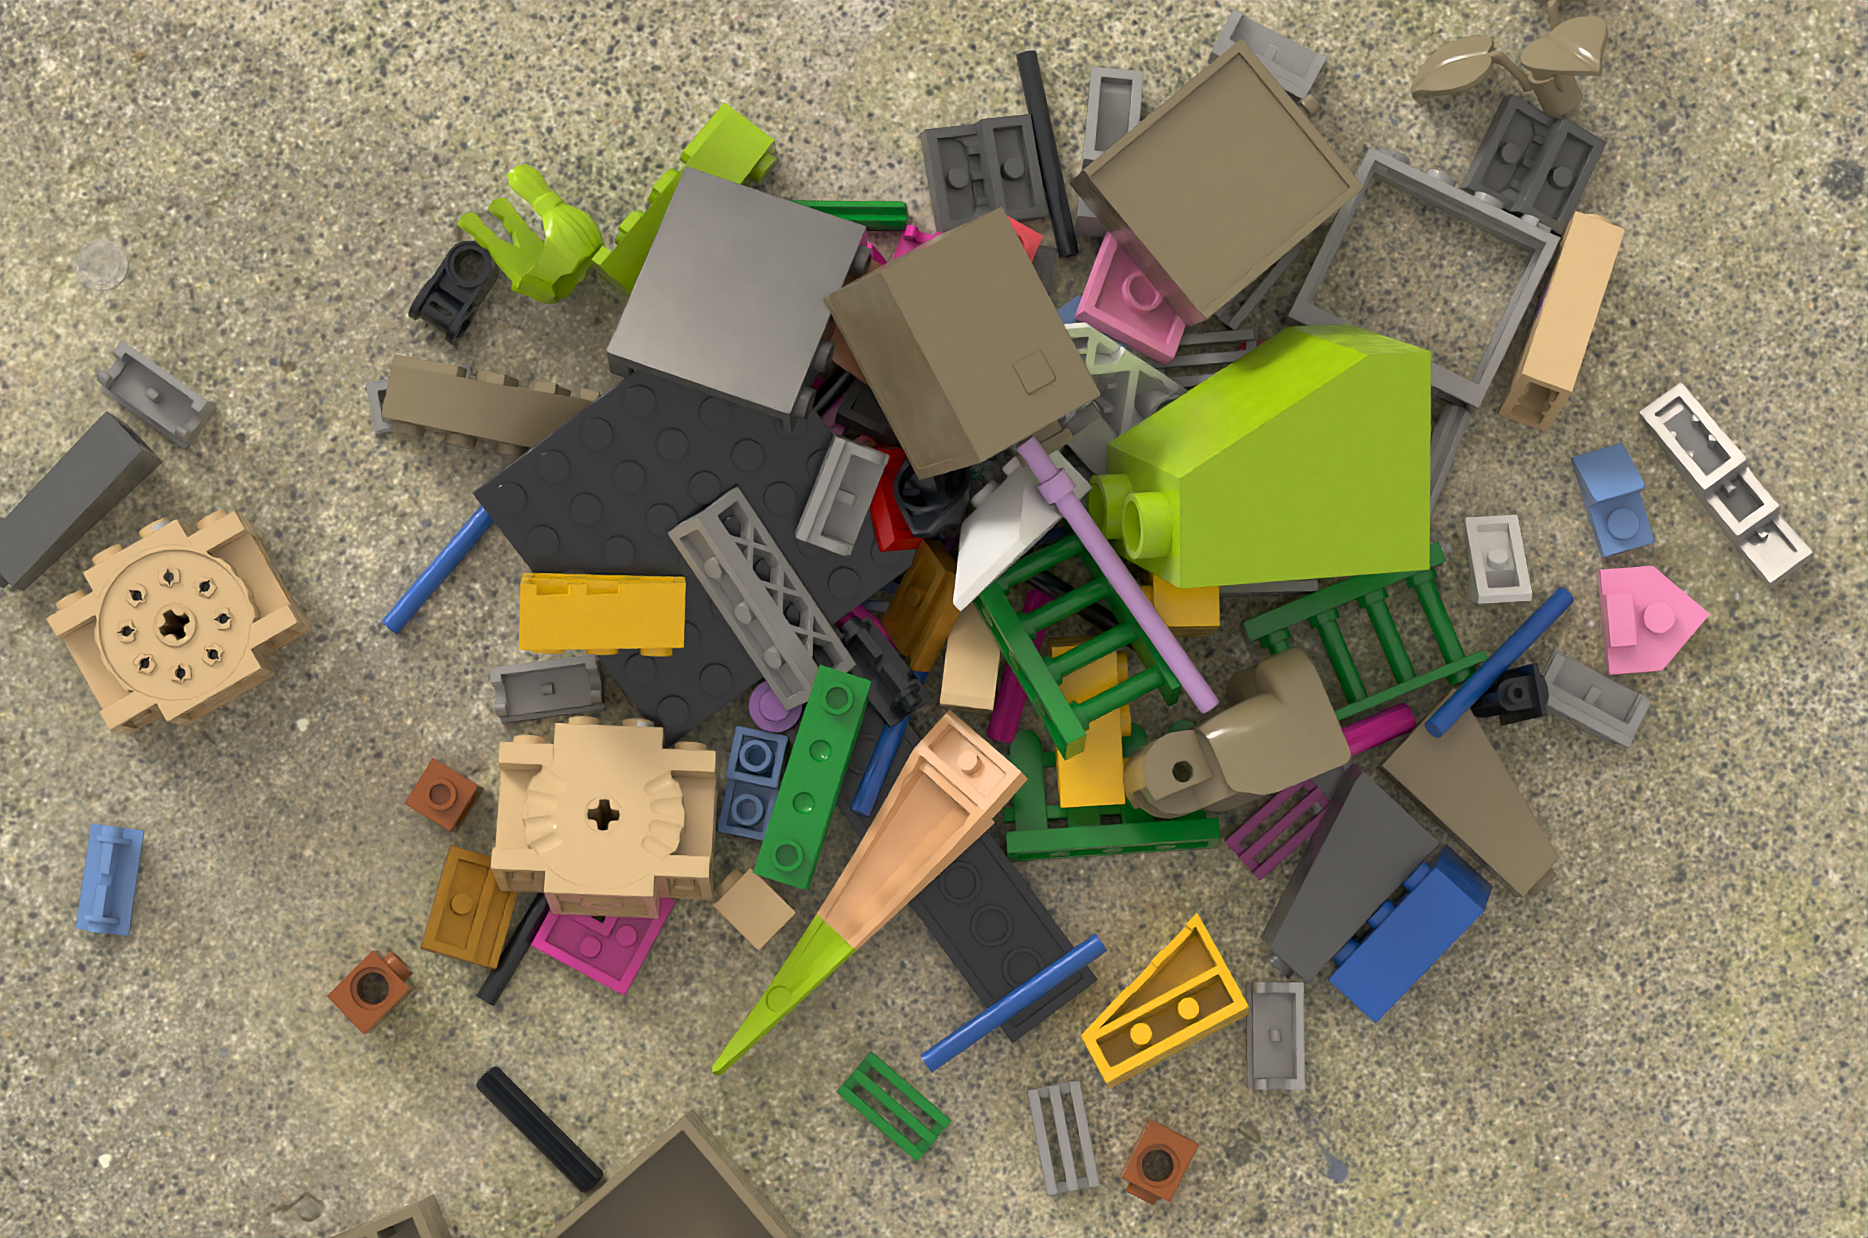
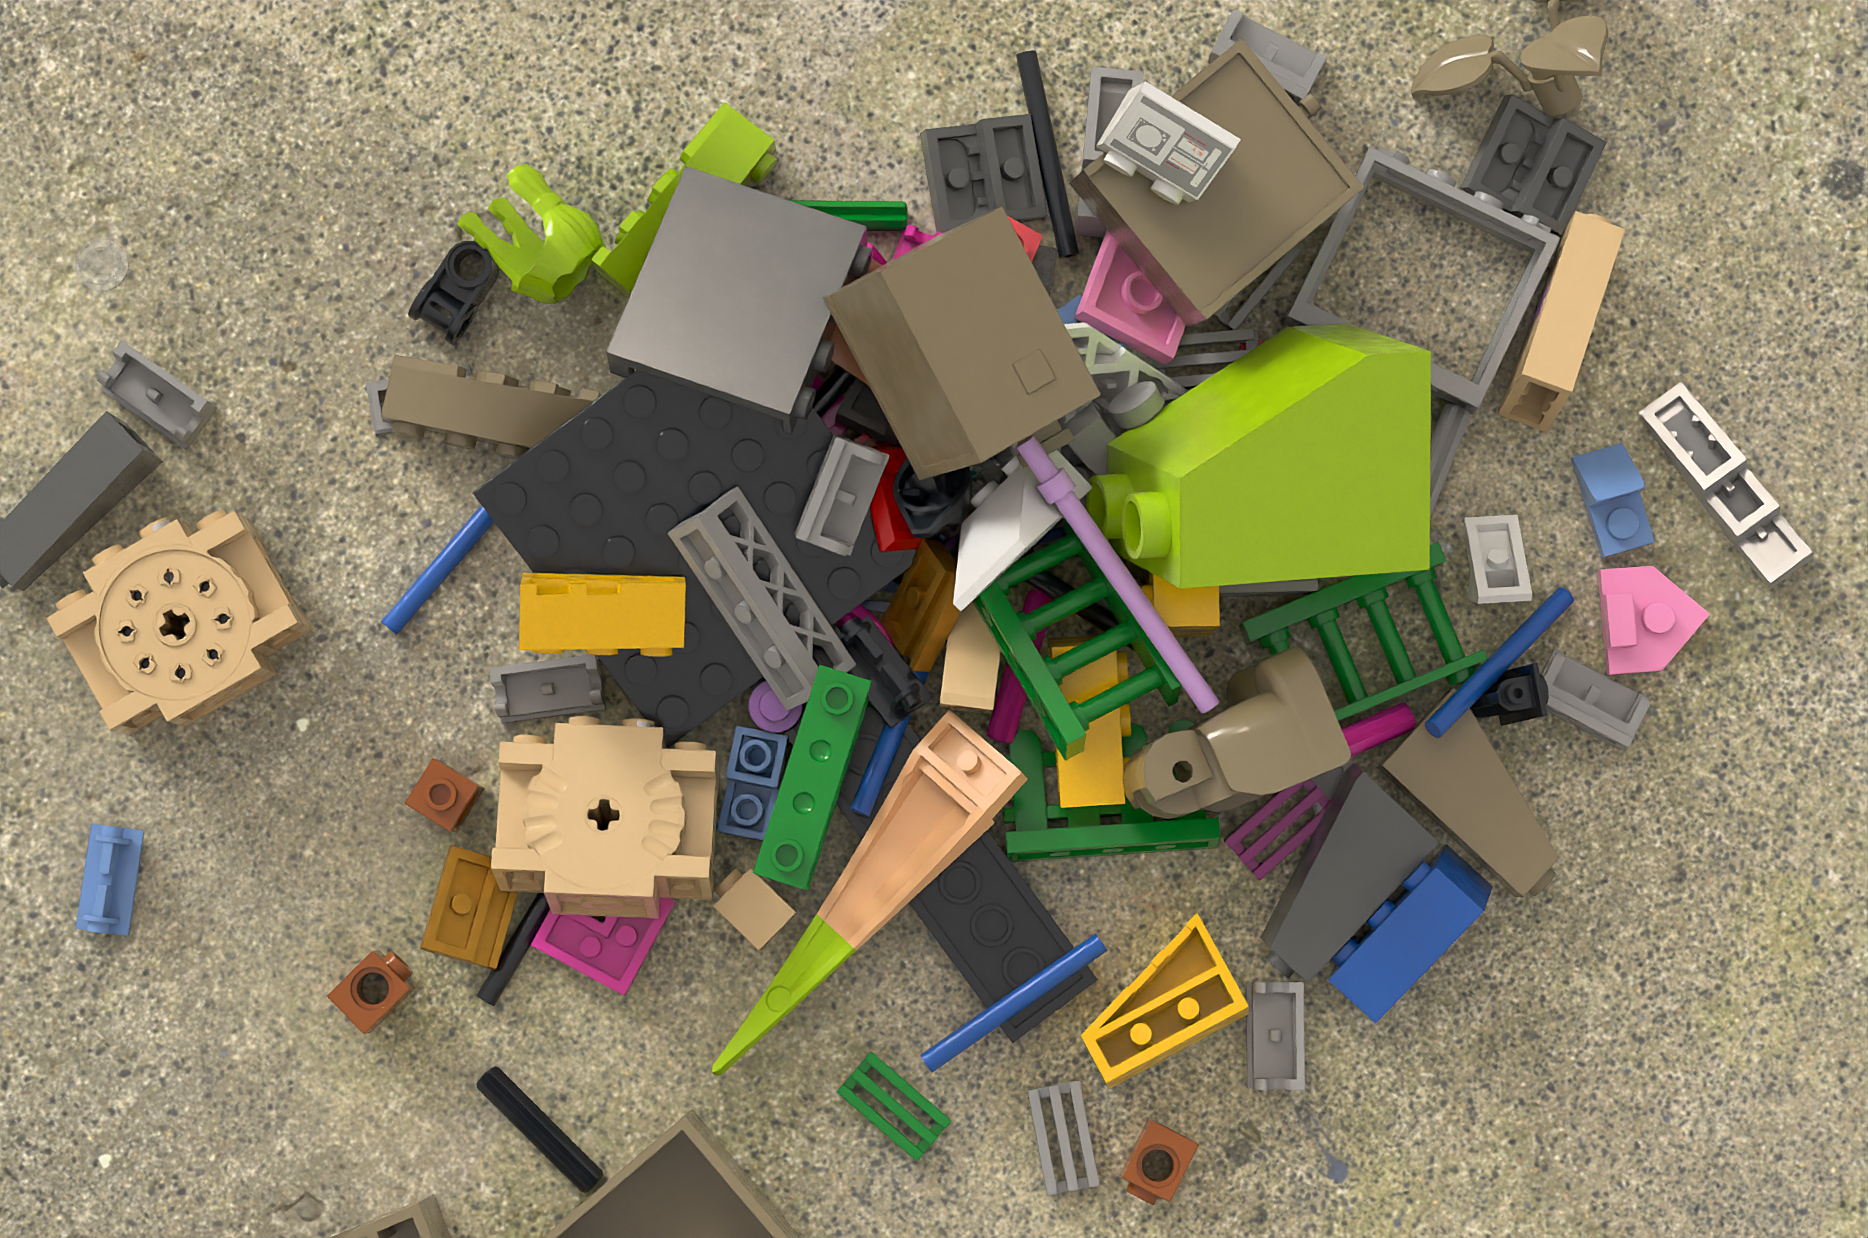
(1136, 405): none -> light grey tile
(1166, 144): none -> white slope

